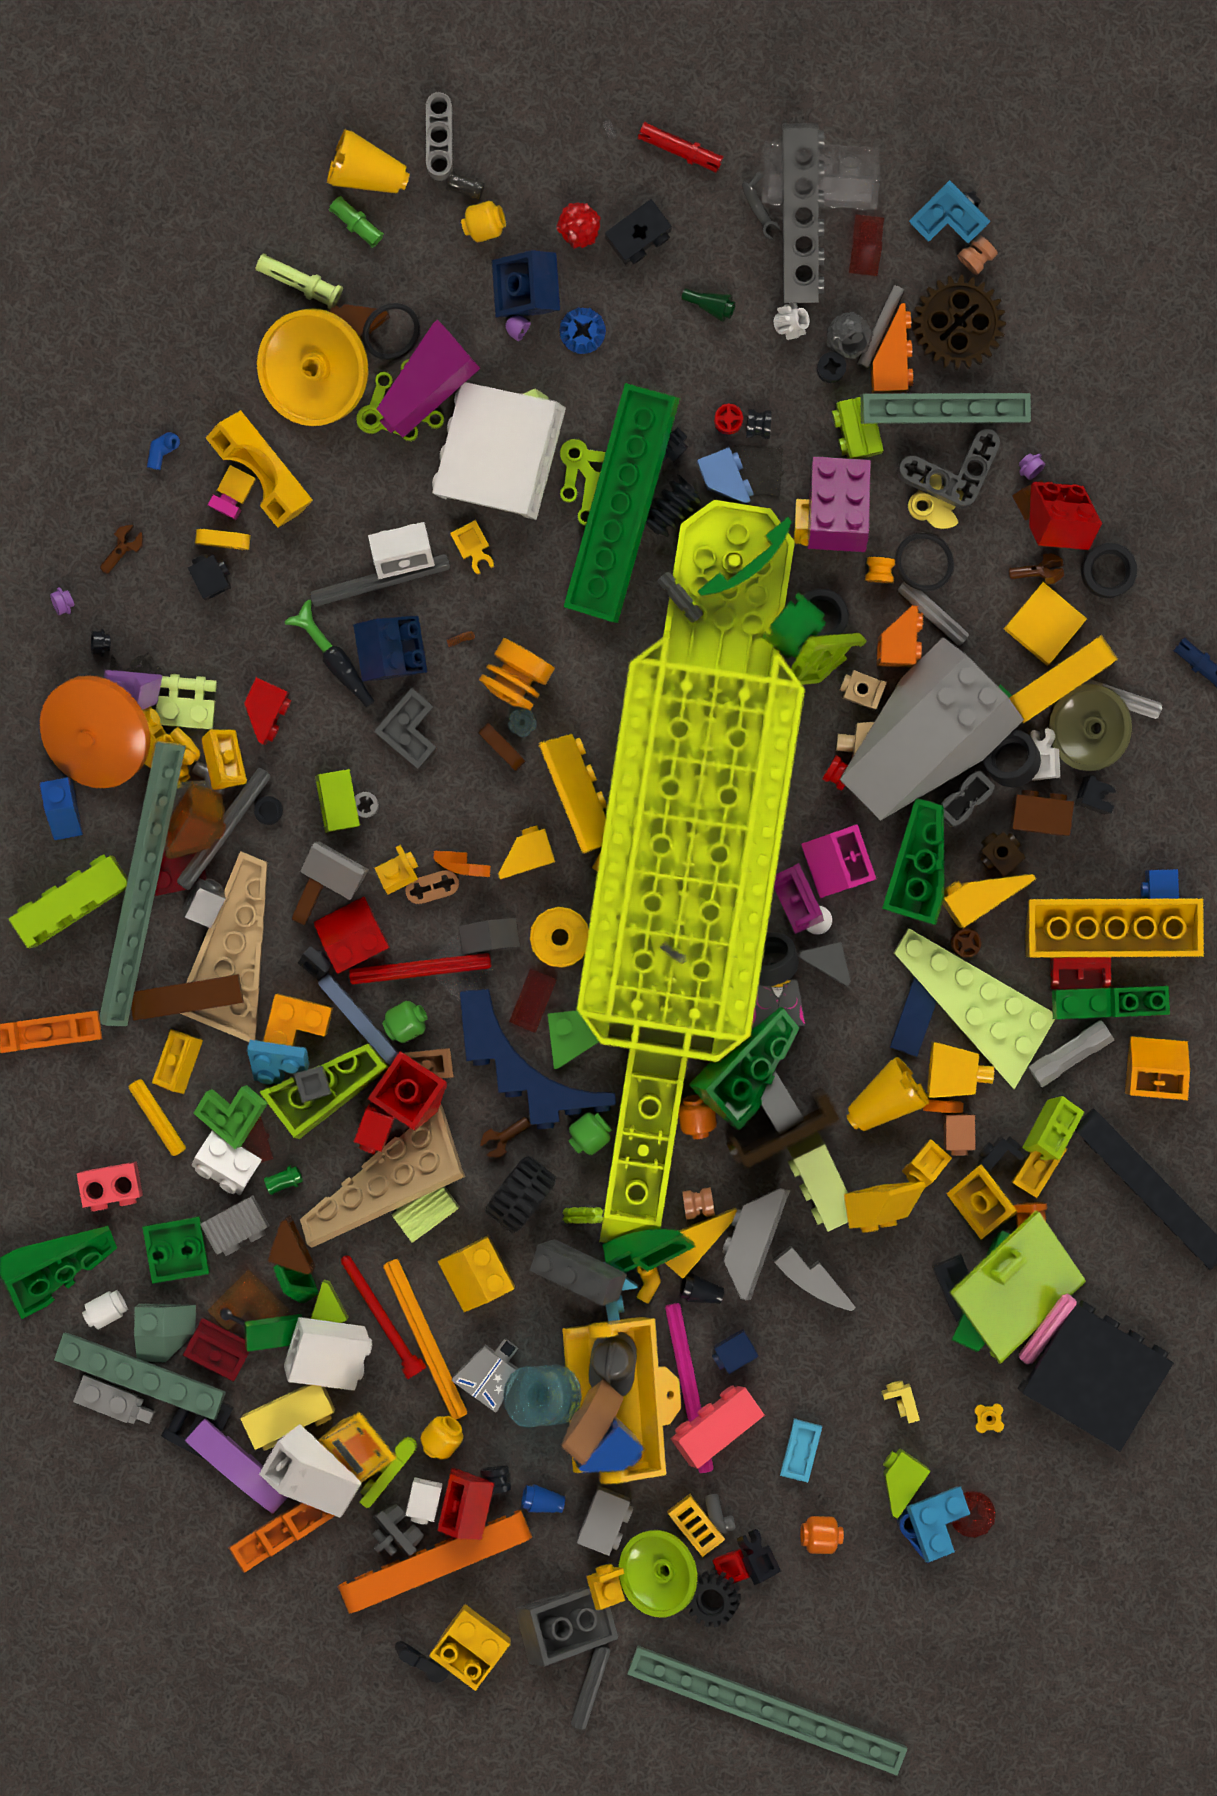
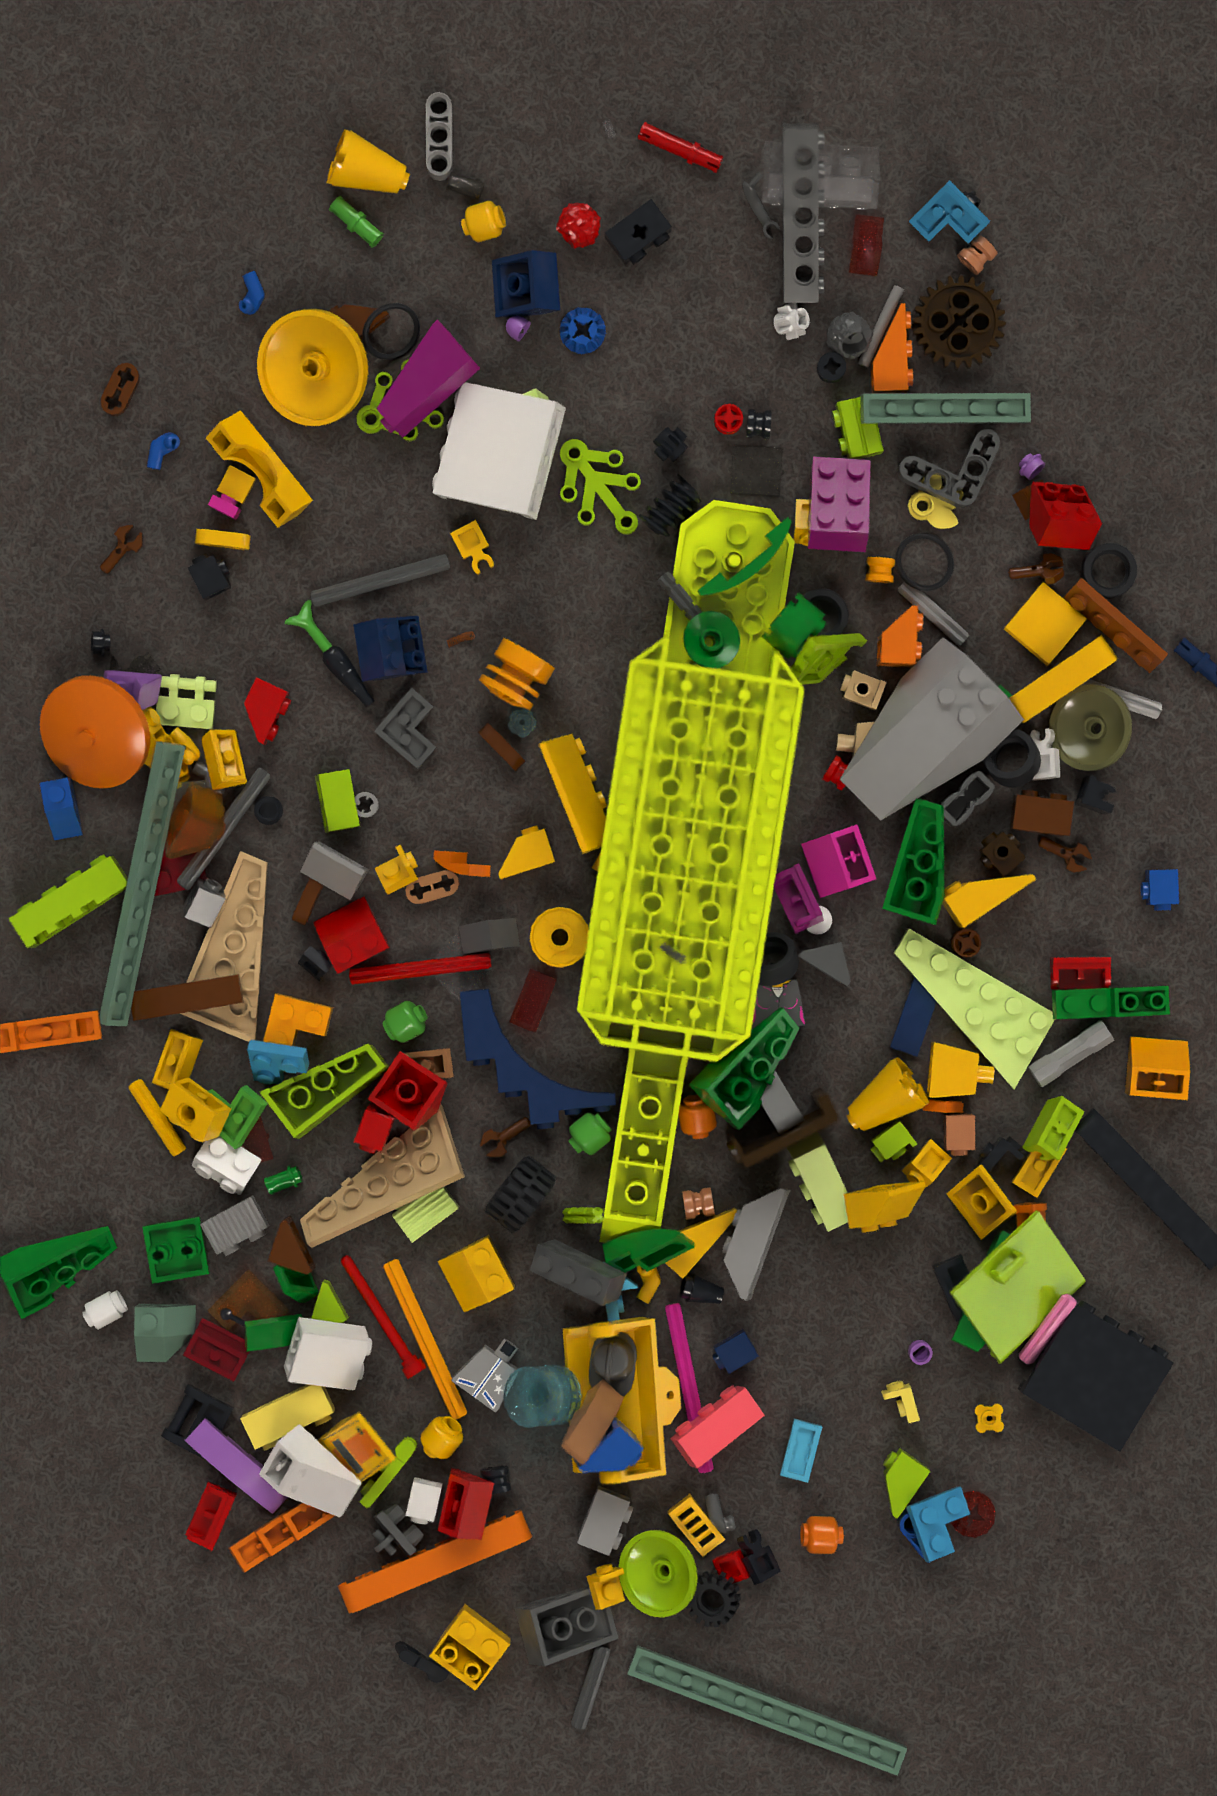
(62, 601): medium lavender plate -> none
(108, 1178): coral brick -> none
(112, 1401): light grey hinge -> none
(114, 386): none -> reddish brown beam
(140, 1376): sand green plate -> none
(189, 1097): none -> yellow brick
(210, 1515): none -> red hinge
(254, 296): none -> blue arm
(311, 285): yellowish green pin -> none
(312, 1084): dark grey plate -> none
(358, 1018): sand blue beam -> none
(401, 550): white brick -> none
(541, 1500): blue cone -> none
(569, 1036): bright green wing -> none
(621, 502): green plate -> none
(717, 305): dark green cone -> none
(722, 476): medium blue slope -> none
(722, 632): none -> green dish
(812, 1279): light grey slope -> none
(892, 1142): none -> lime brick
(922, 1356): none -> medium lavender hinge
(1065, 853): none -> reddish brown bar
(1114, 928): yellow slope -> none
(1115, 625): none -> dark orange plate

